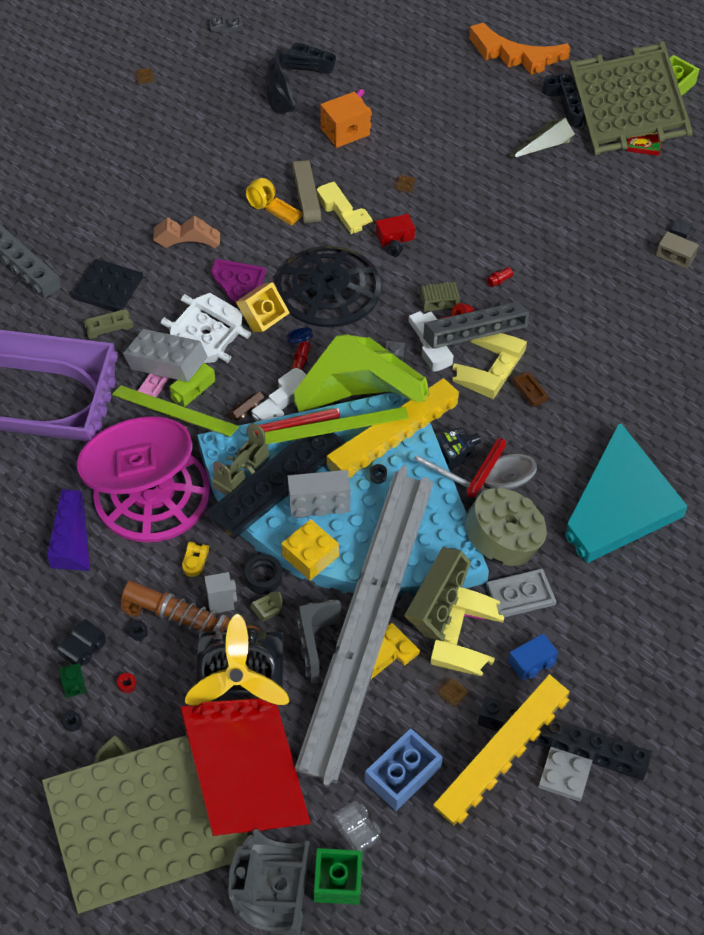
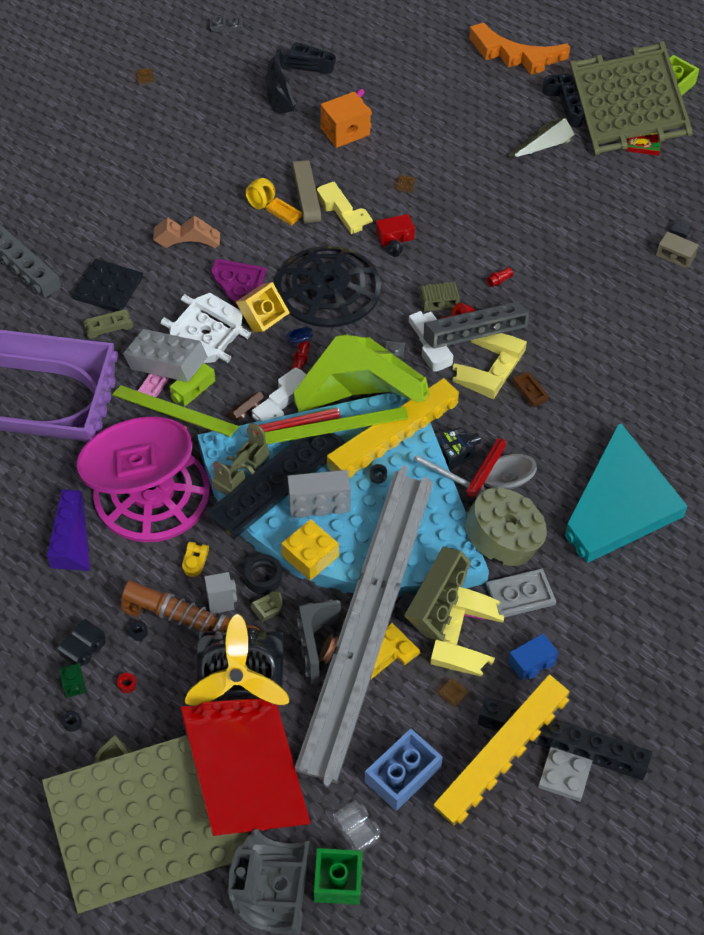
(328, 649): none -> nougat piece

